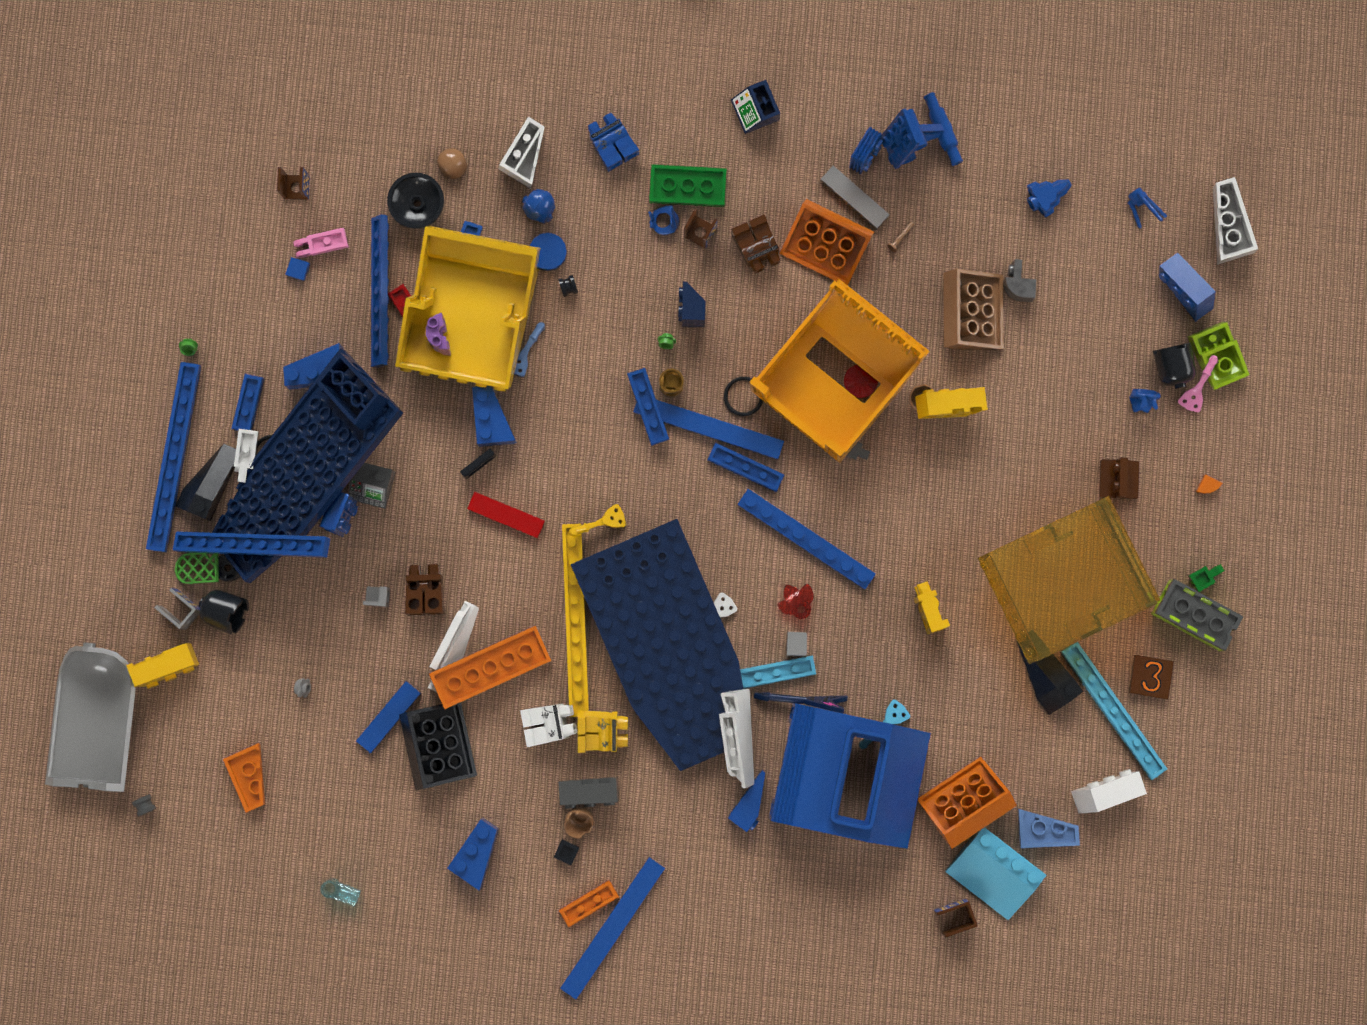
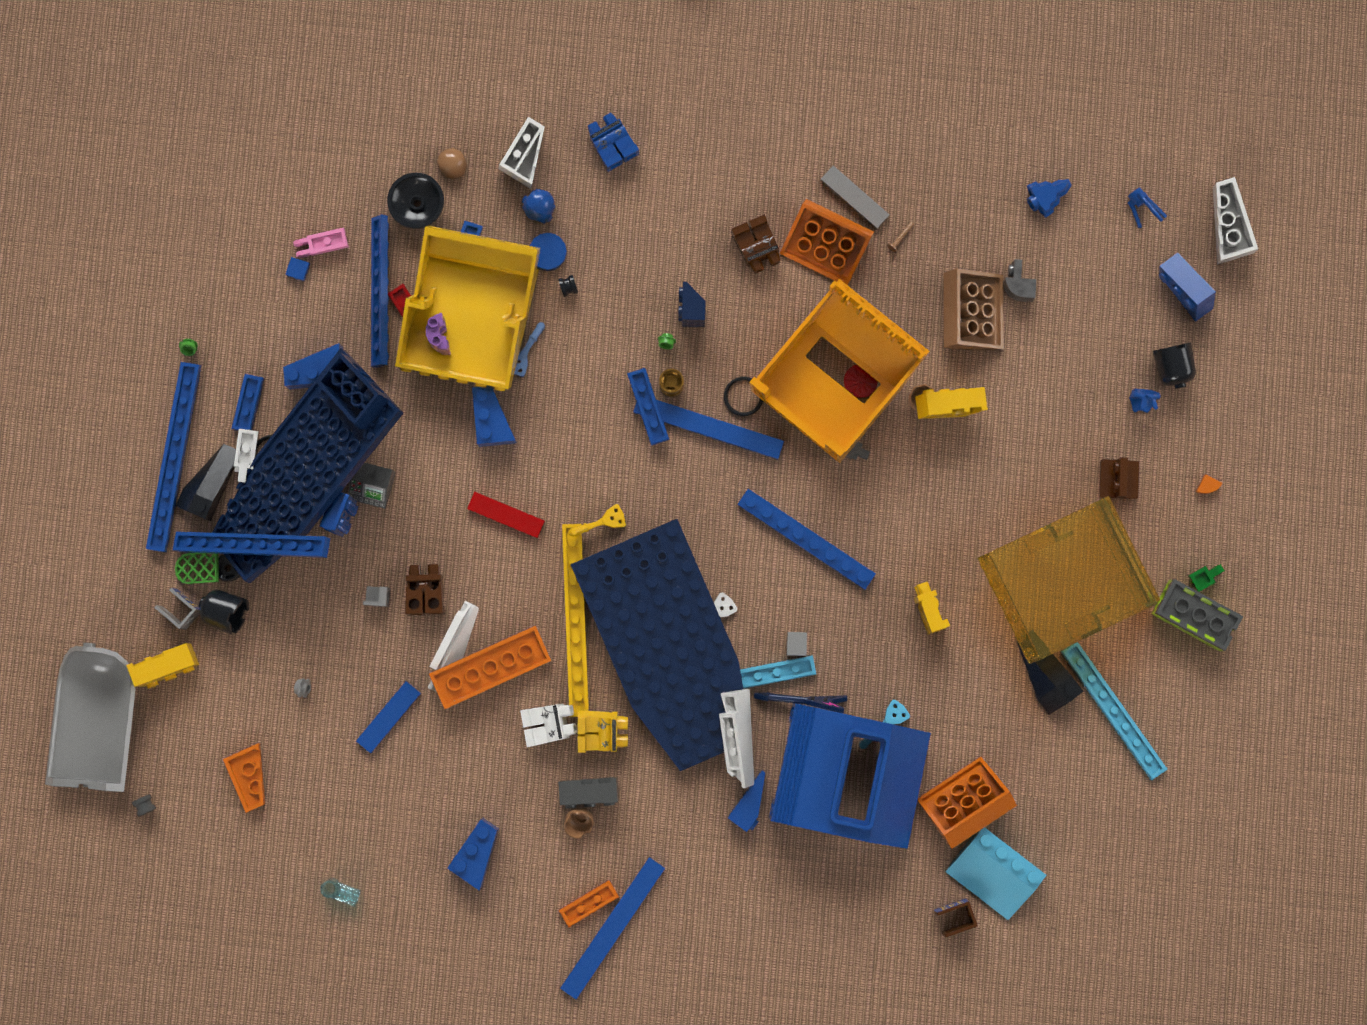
(285, 182): reddish brown piece -> none
(437, 745): black slope -> none
(478, 463): black tile -> none
(566, 852): black plate -> none
(674, 221): blue piece -> none
(687, 185): green plate -> none
(695, 222): reddish brown piece -> none
(745, 467): blue tile -> none
(756, 107): dark blue slope -> none
(796, 598): clear red plate -> none
(864, 152): blue brick -> none
(907, 135): blue plate -> none
(1044, 831): medium blue wing -> none
(1109, 792): white wedge -> none
(1151, 677): reddish brown tile -> none
(1197, 390): bright pink piece -> none
(1219, 342): lime slope -> none

